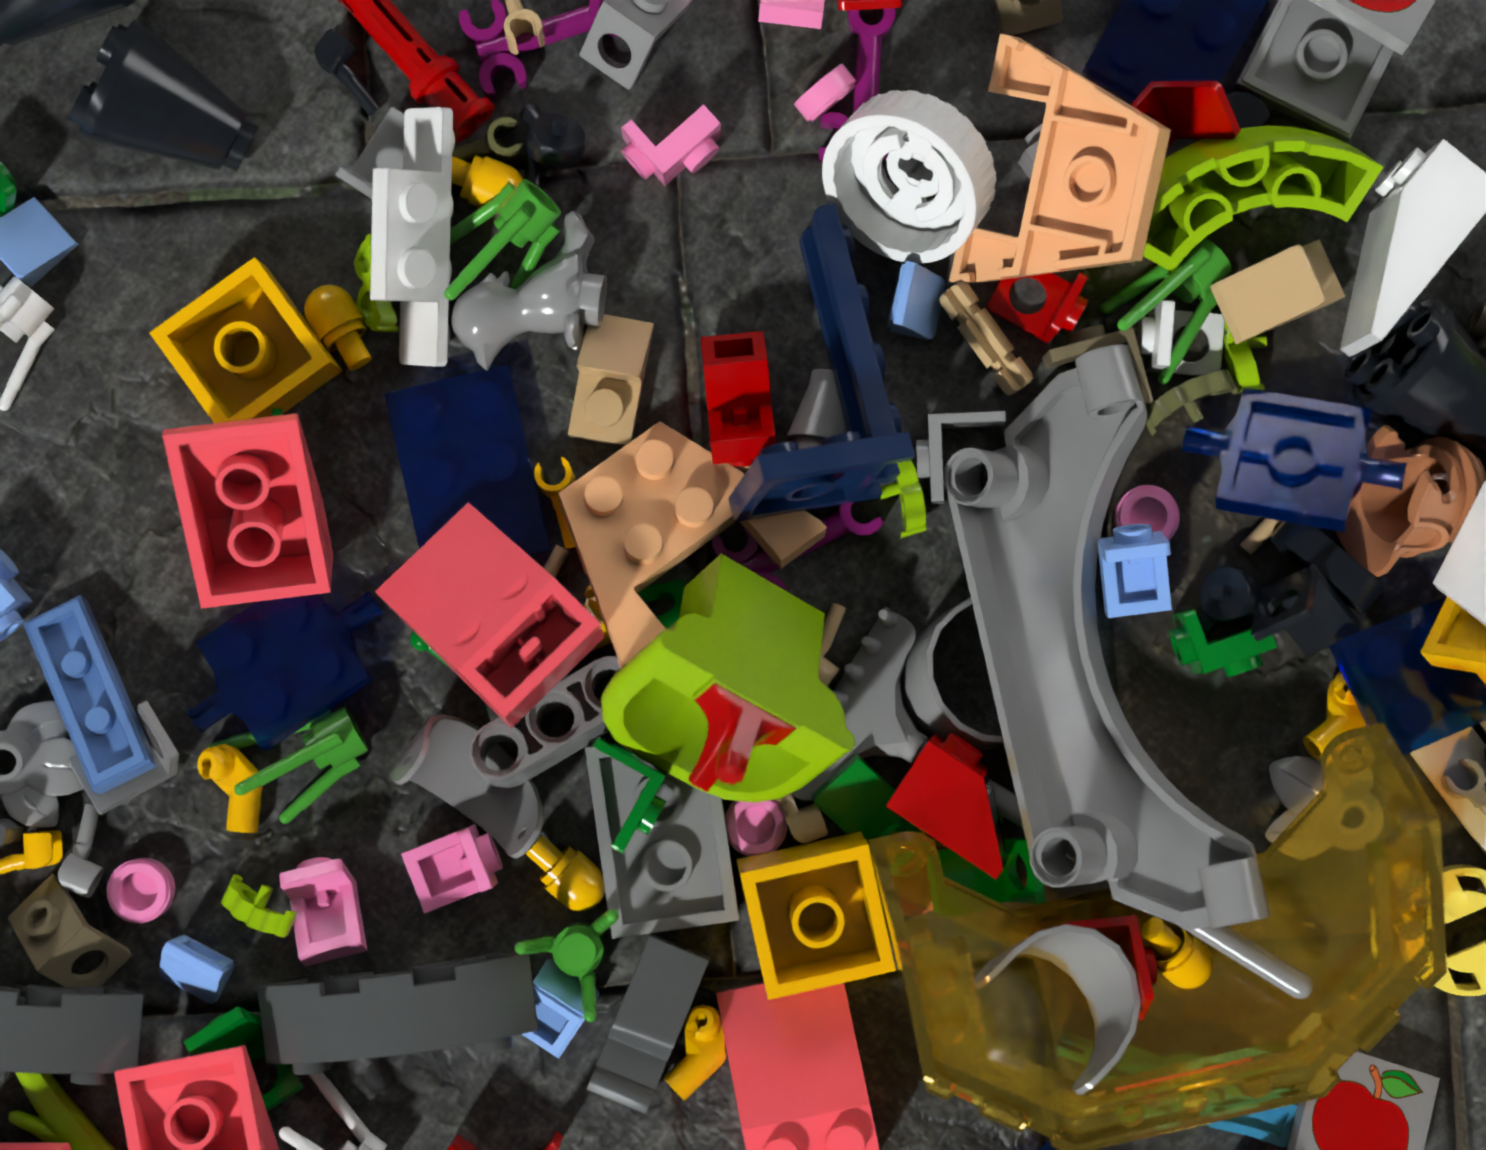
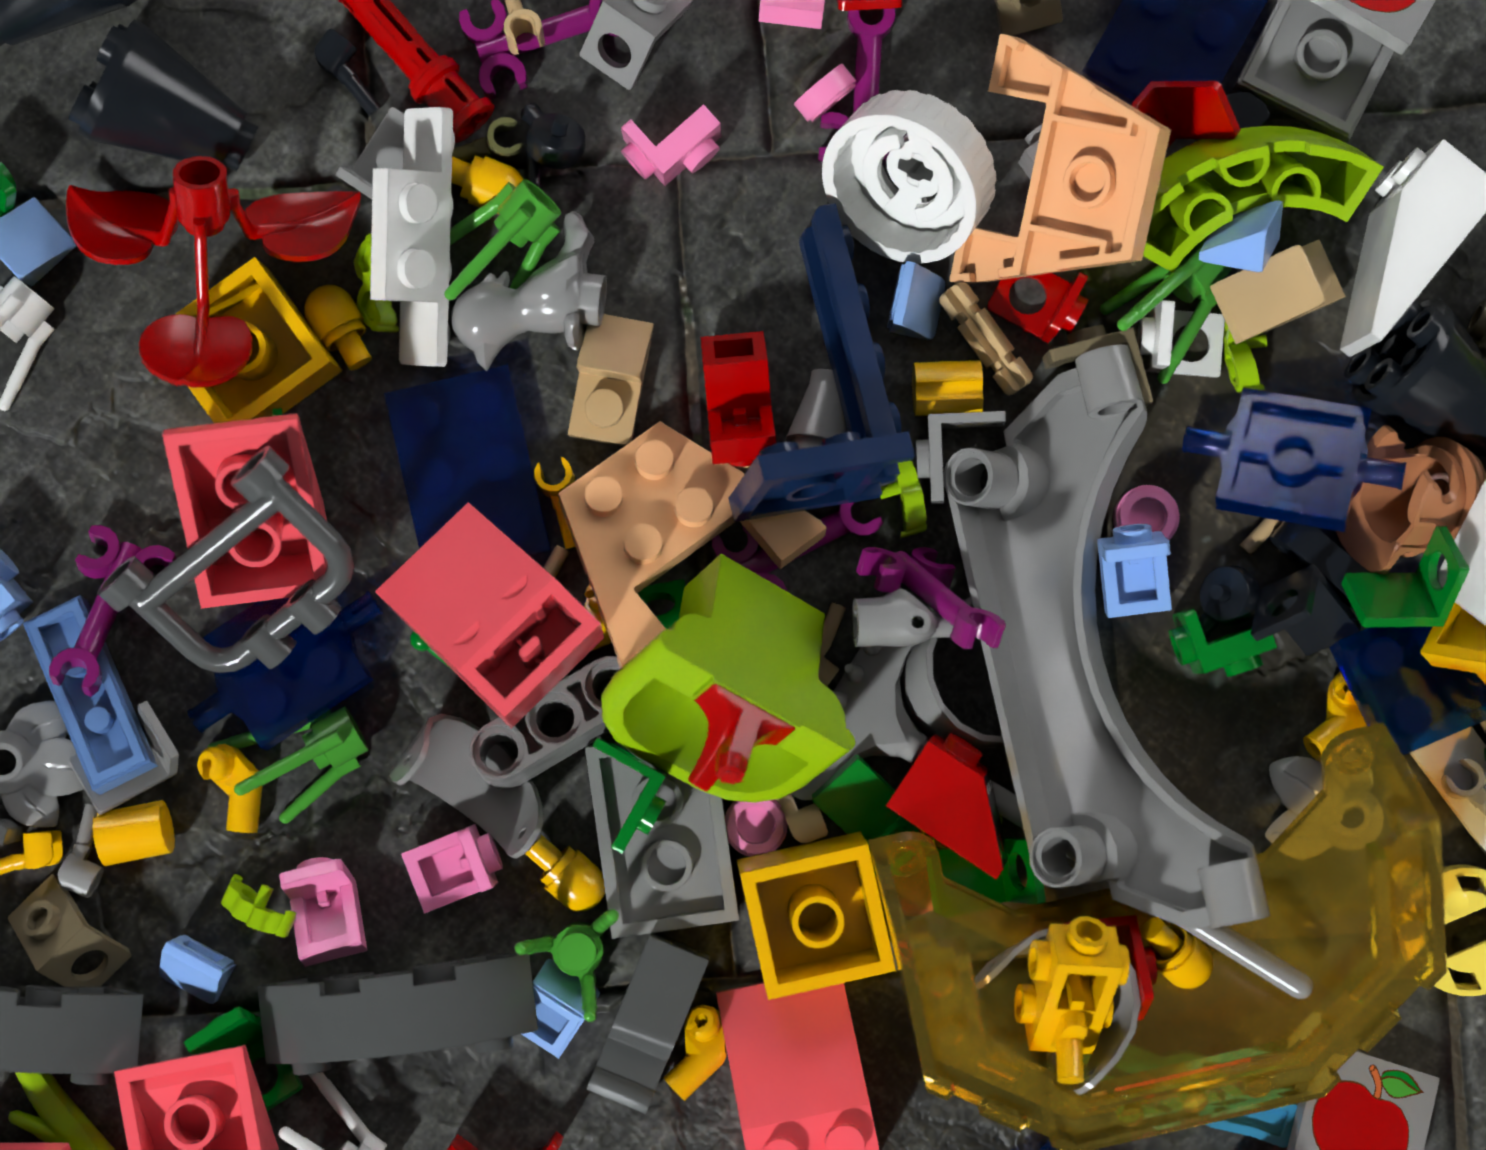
(101, 614): none -> magenta bar
(127, 225): none -> red plant
(133, 833): none -> yellow piece
(140, 890): bright pink tile -> none
(269, 636): none -> dark grey bar
(890, 619): none -> light grey piece
(932, 584): none -> magenta bar
(947, 387): none -> yellow piece
(1071, 991): none -> yellow brick
(1187, 394): olive piece -> none
(1246, 240): none -> light blue slope
(1410, 597): none -> green bracket

